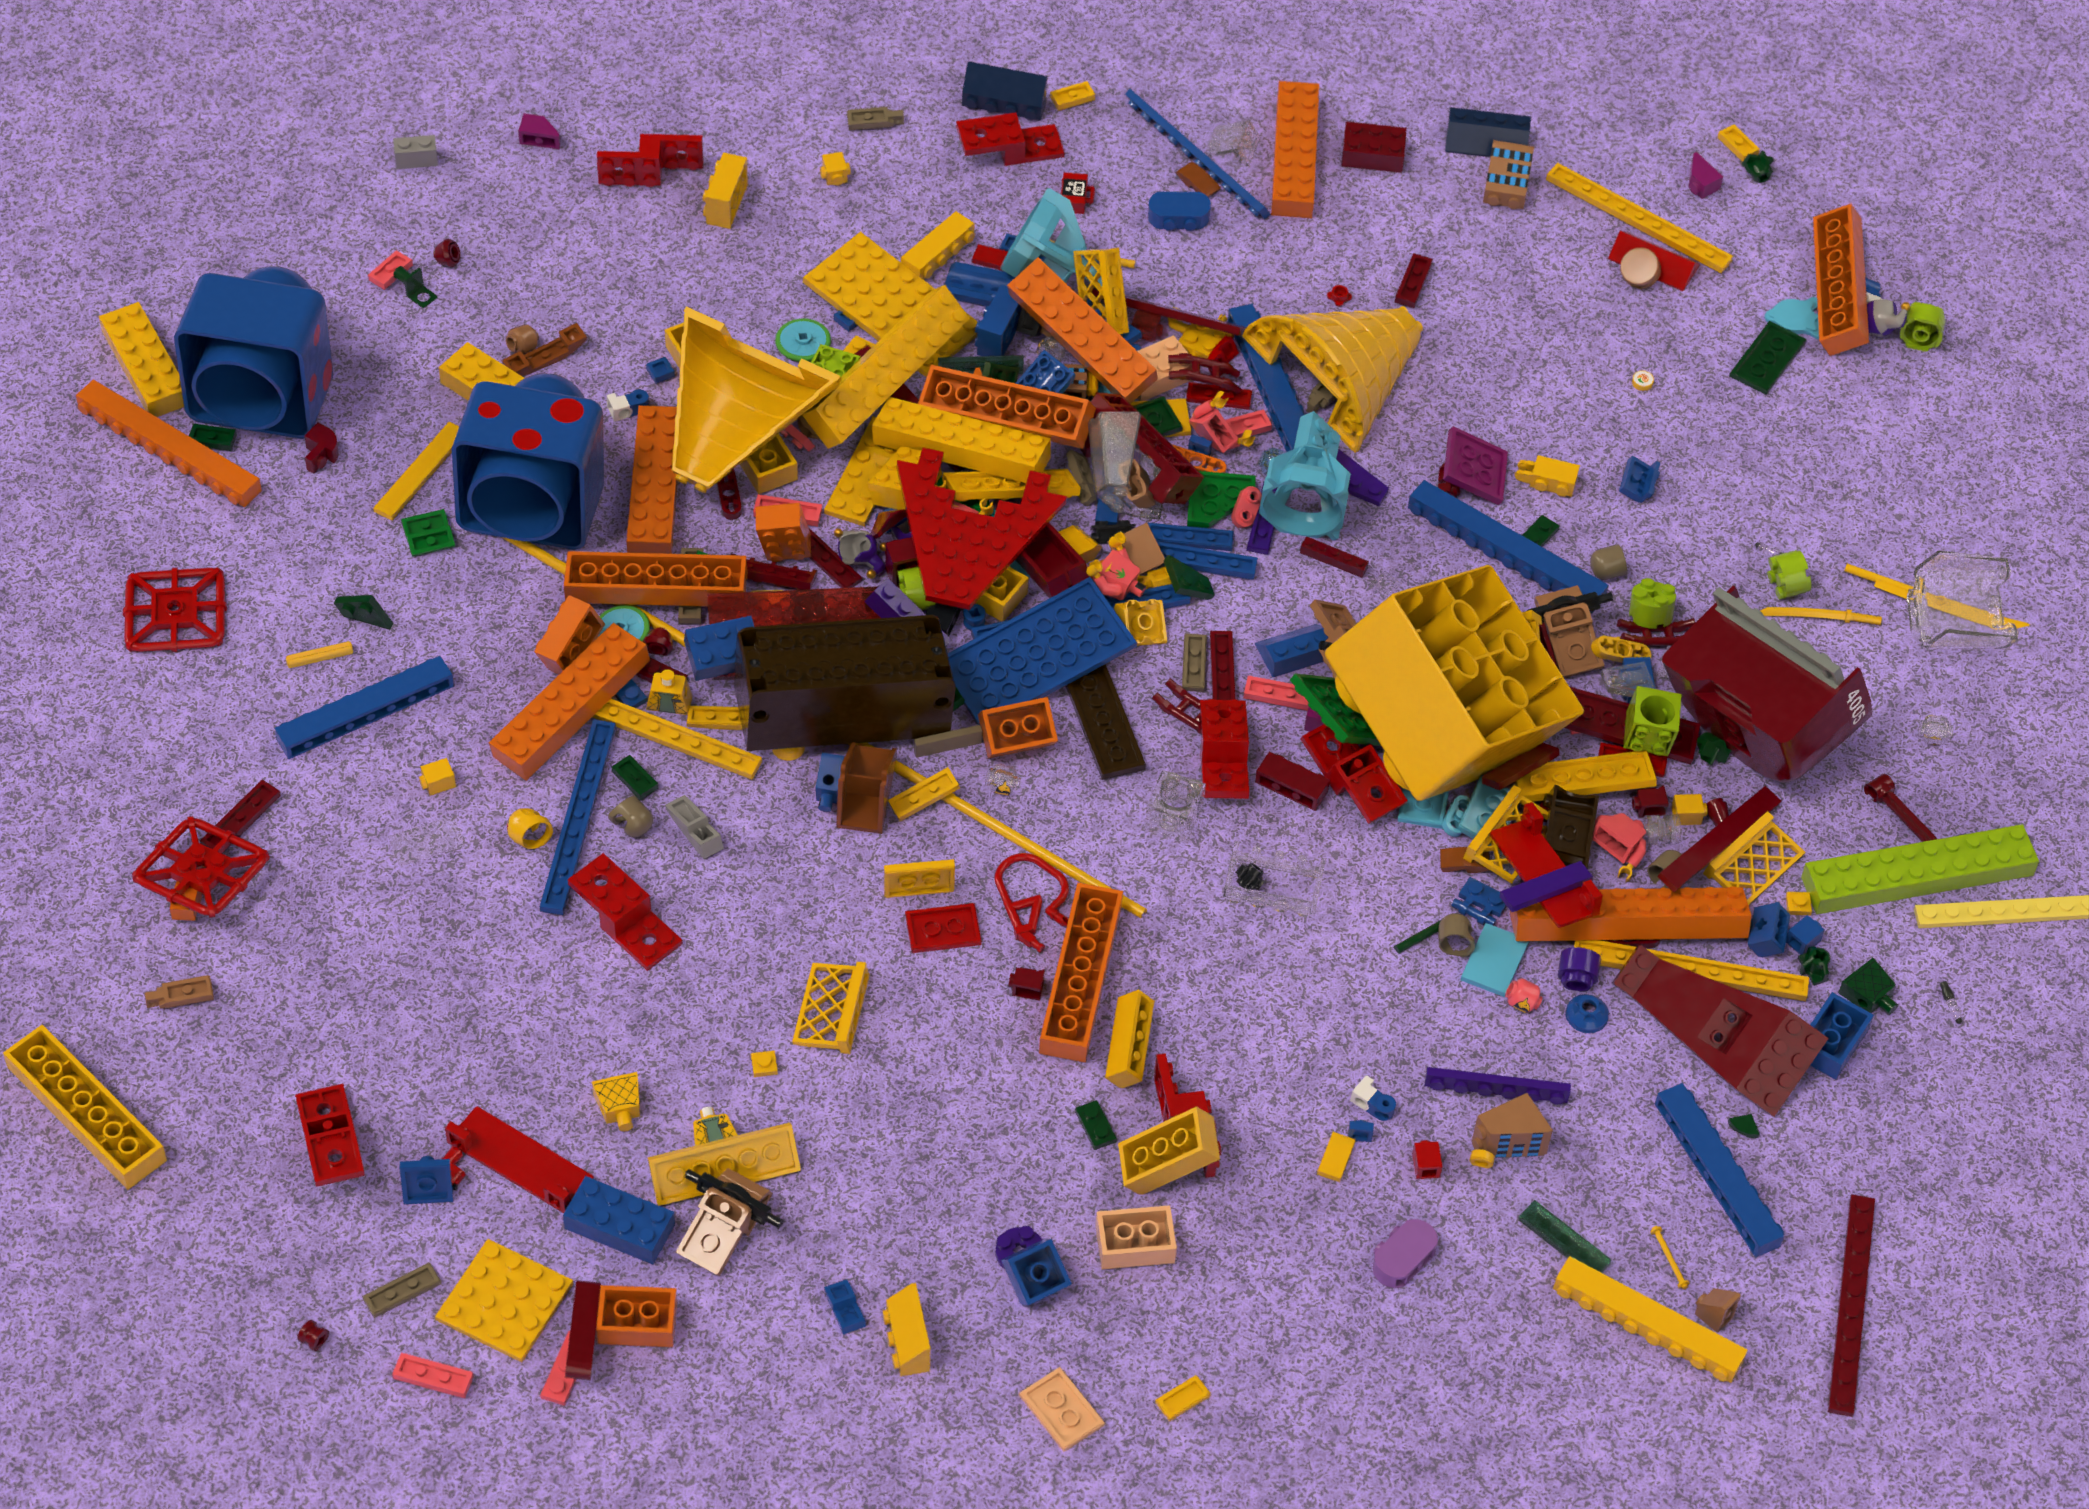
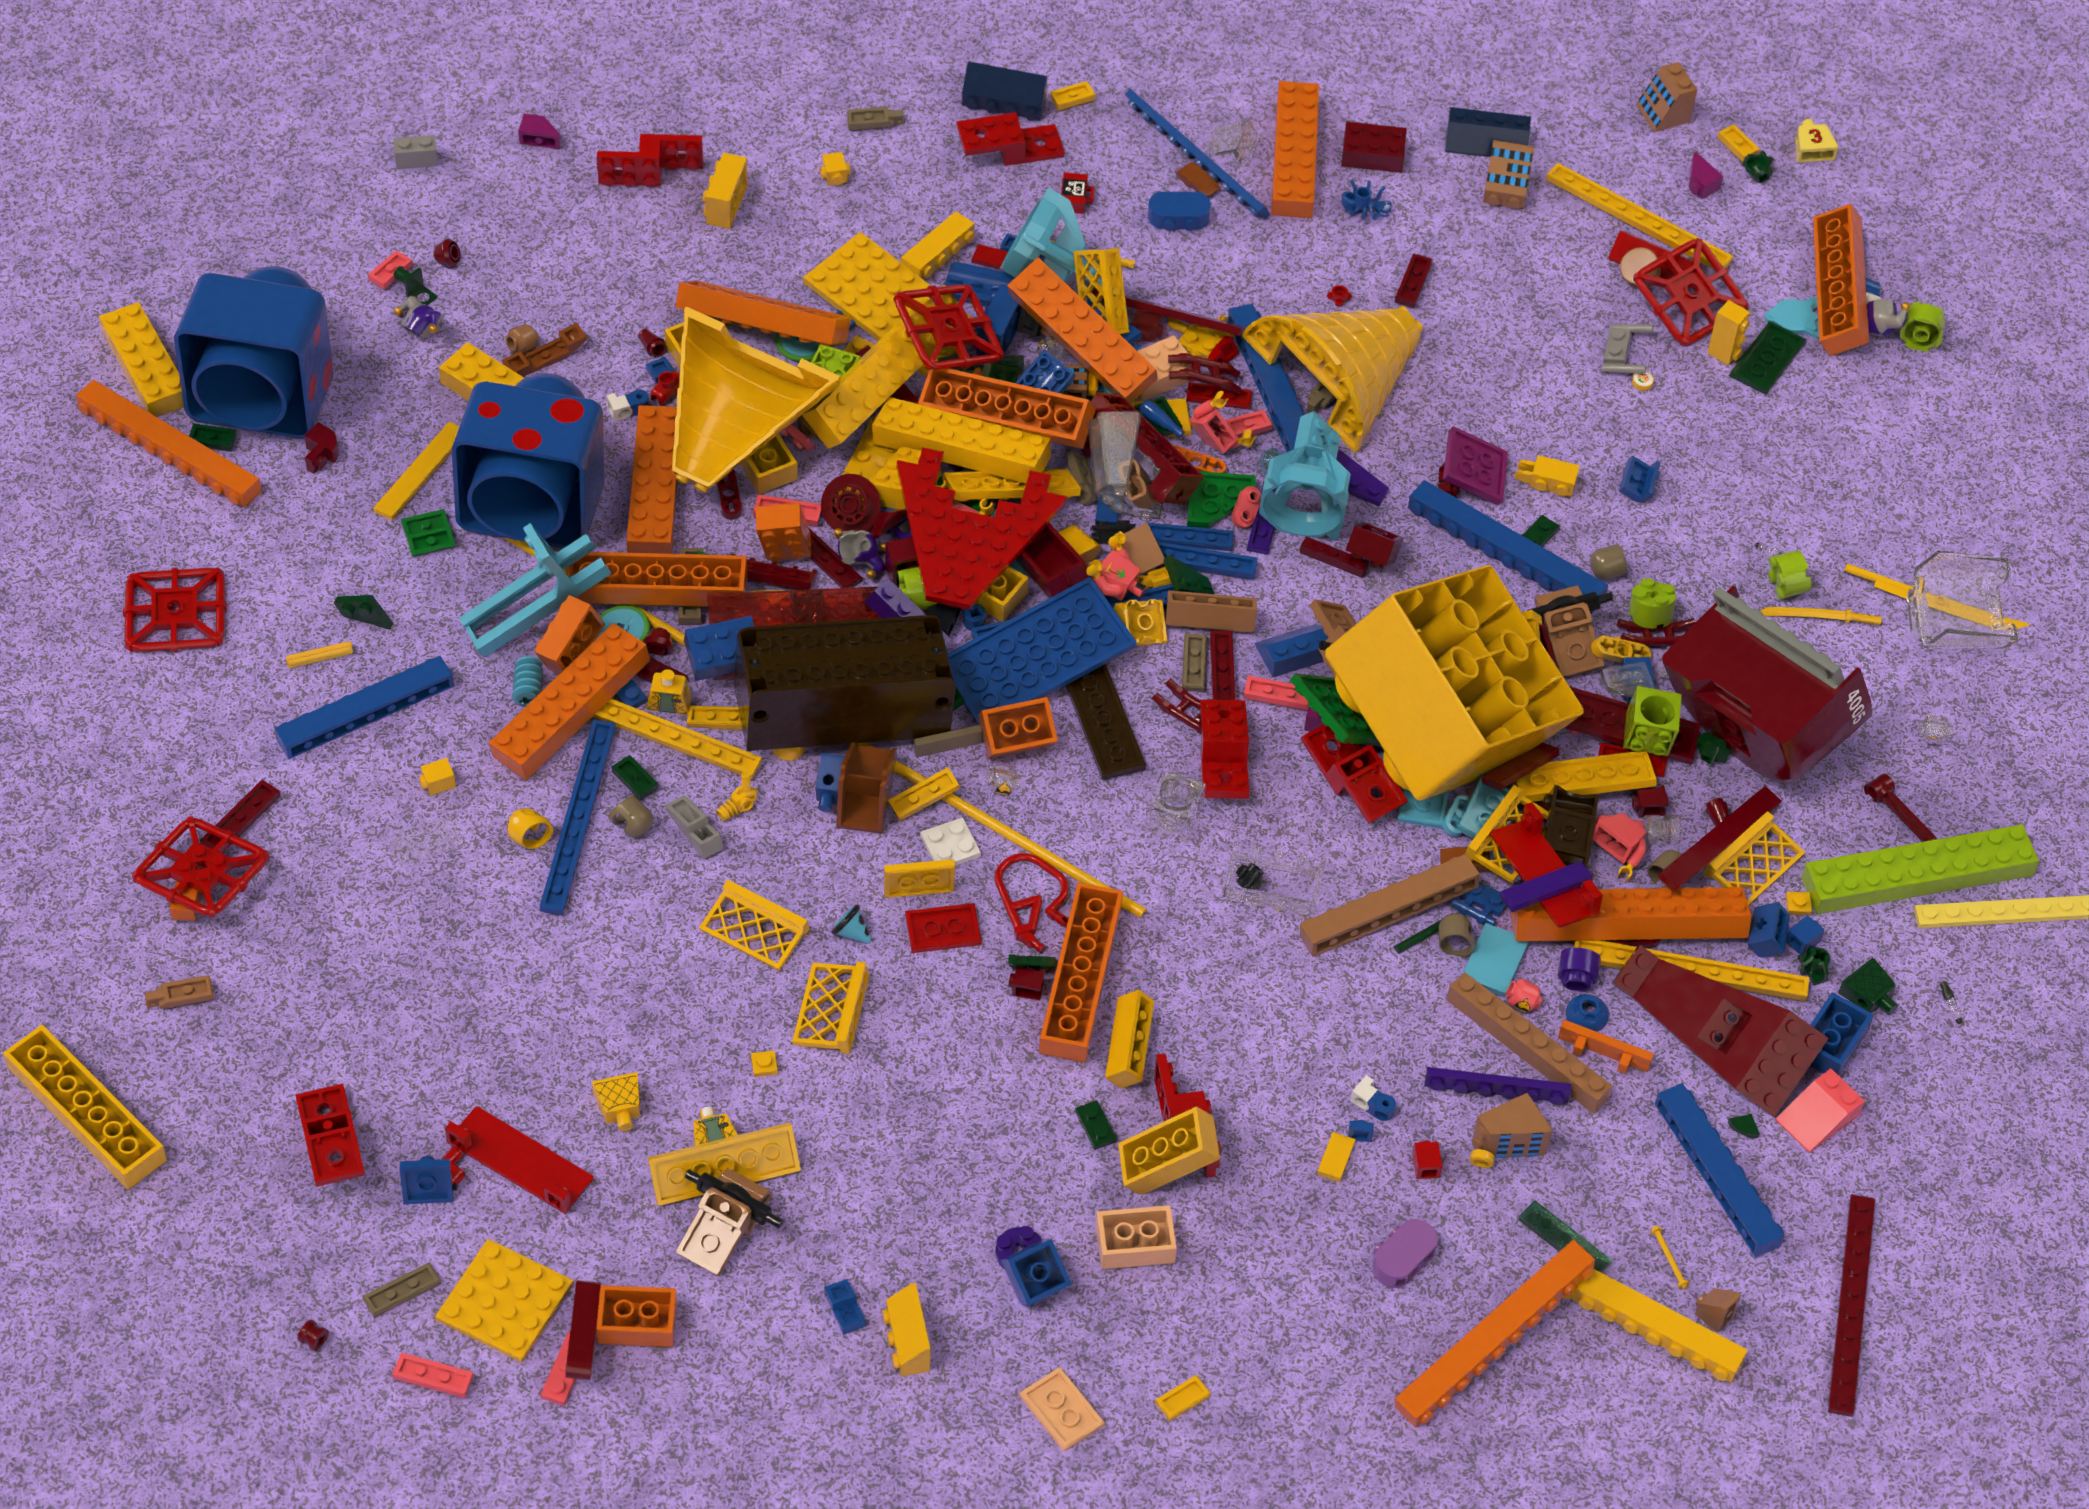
(420, 317): none -> piece
(527, 680): none -> medium azure piece
(549, 565): none -> medium azure piece
(619, 1220): blue brick -> none
(624, 911): red bracket -> none
(652, 343): none -> dark red cone
(666, 387): none -> red piece
(740, 799): none -> yellow piece
(763, 312): none -> orange brick
(764, 908): none -> yellow fence
(850, 503): none -> dark red wheel
(852, 926): none -> medium azure hat
(950, 842): none -> white plate
(953, 315): none -> red plate
(1039, 962): none -> dark green wing
(1155, 414): none -> blue piece
(1200, 445): blue plate -> none
(1211, 611): none -> medium nougat brick
(1292, 781): dark red brick -> none
(1361, 200): none -> blue animal
(1374, 544): none -> dark red brick
(1389, 905): none -> medium nougat brick
(1494, 1334): none -> orange brick
(1528, 1042): none -> medium nougat brick
(1606, 1046): none -> orange hinge
(1618, 347): none -> light grey plate
(1668, 98): none -> medium nougat slope
(1678, 291): none -> red plate
(1689, 808): yellow brick -> none
(1729, 332): none -> yellow brick
(1814, 142): none -> light yellow torso
(1821, 1110): none -> coral slope

